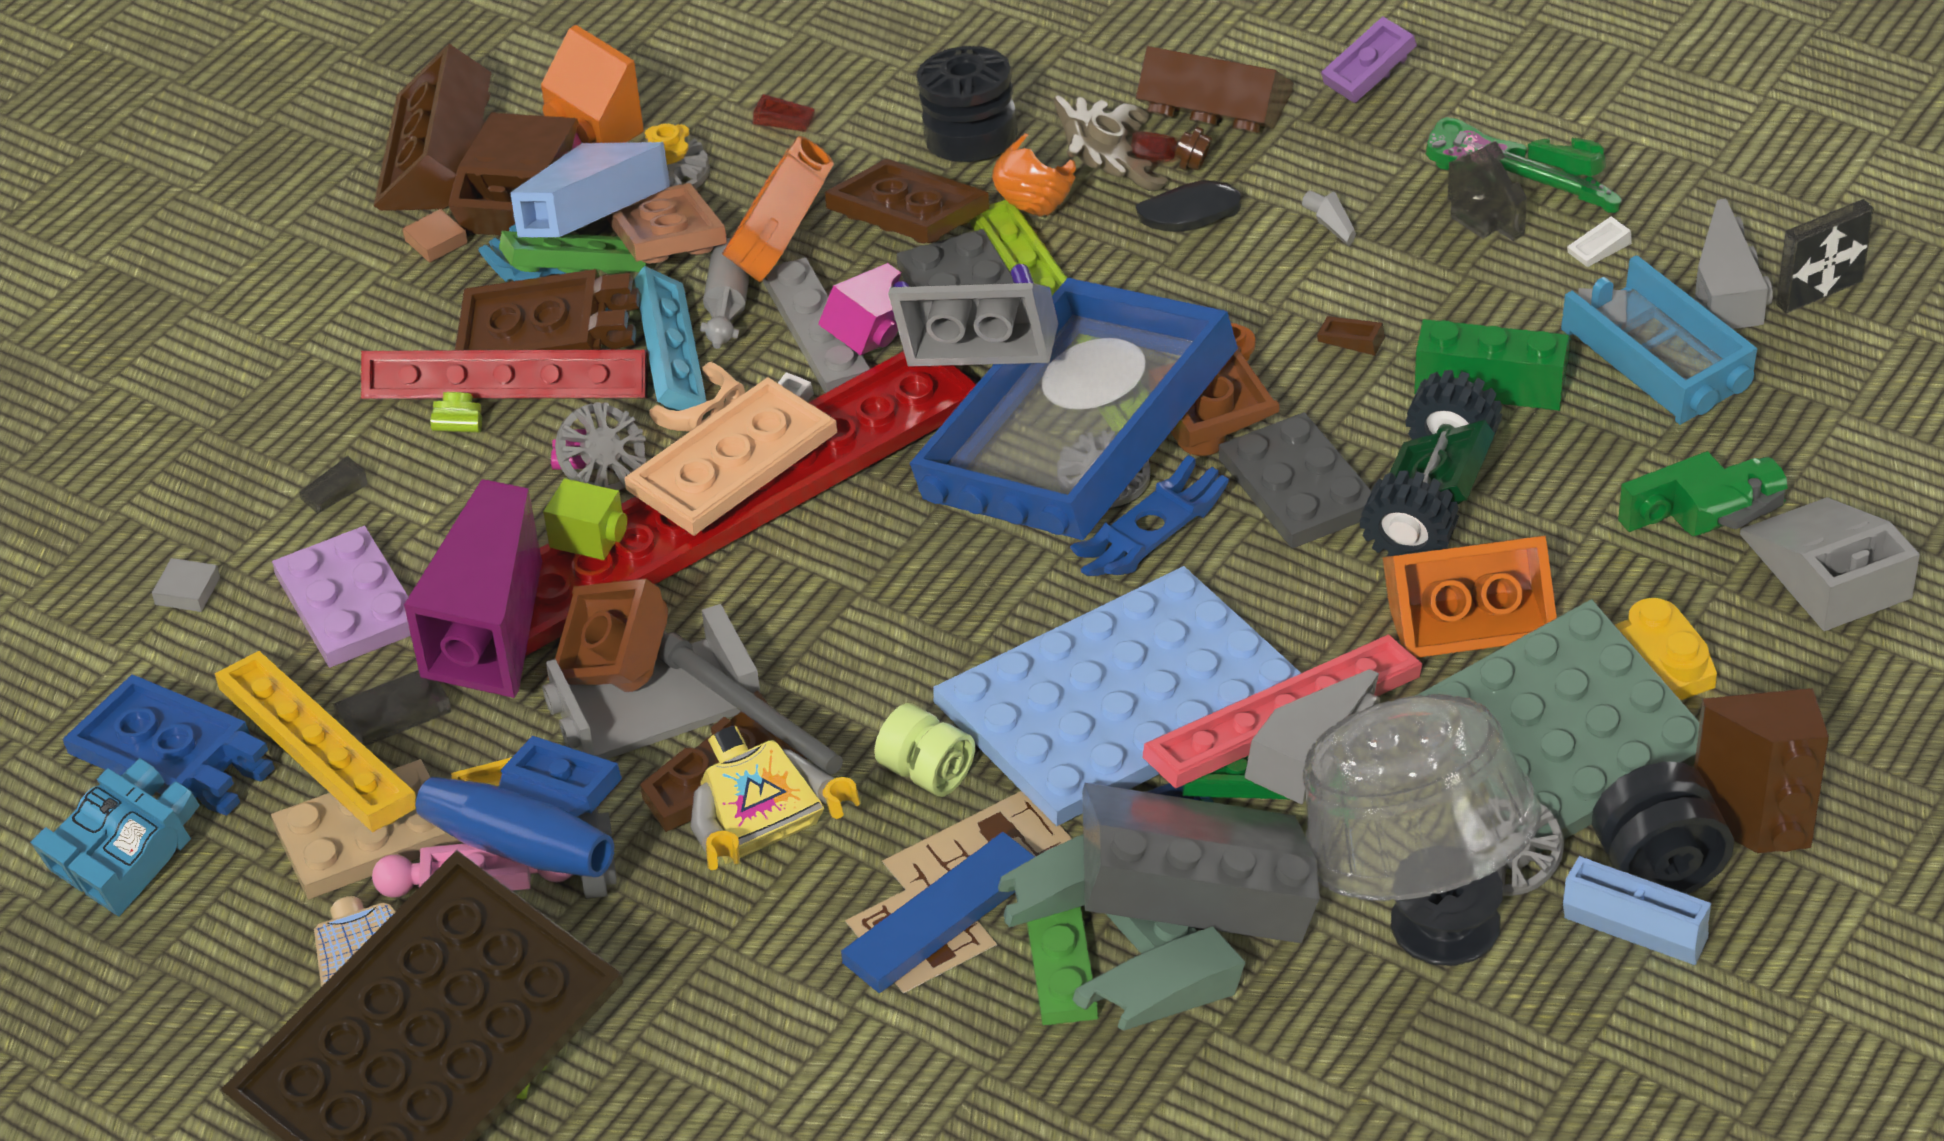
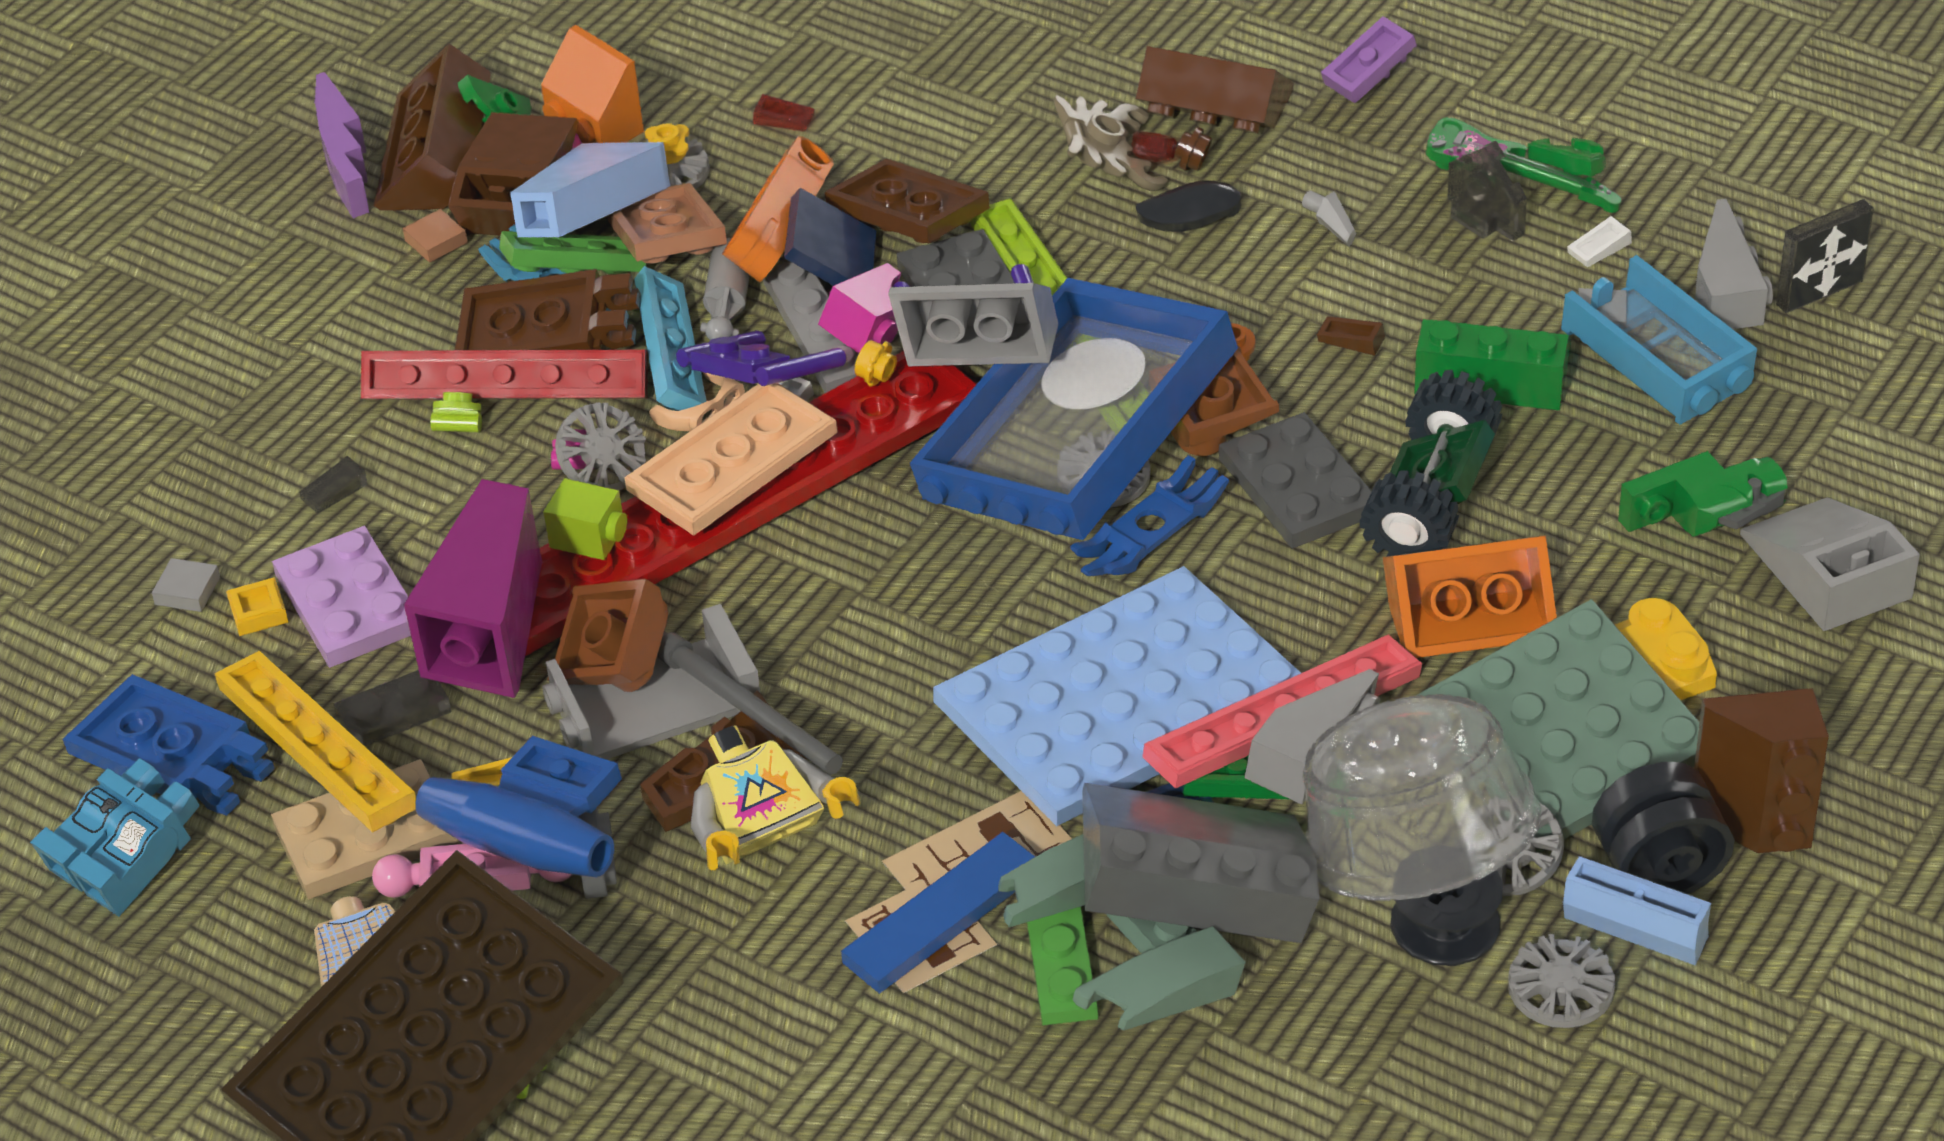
(257, 606): none -> yellow tile
(342, 145): none -> medium lavender slope
(493, 98): none -> green plate
(751, 361): none -> dark purple plate
(827, 240): none -> dark blue tile
(875, 362): none -> yellow plate
(924, 749): yellowish green wheel -> none
(967, 103): black wheel -> none
(1029, 182): orange hair -> none
(1561, 981): none -> light grey wheel

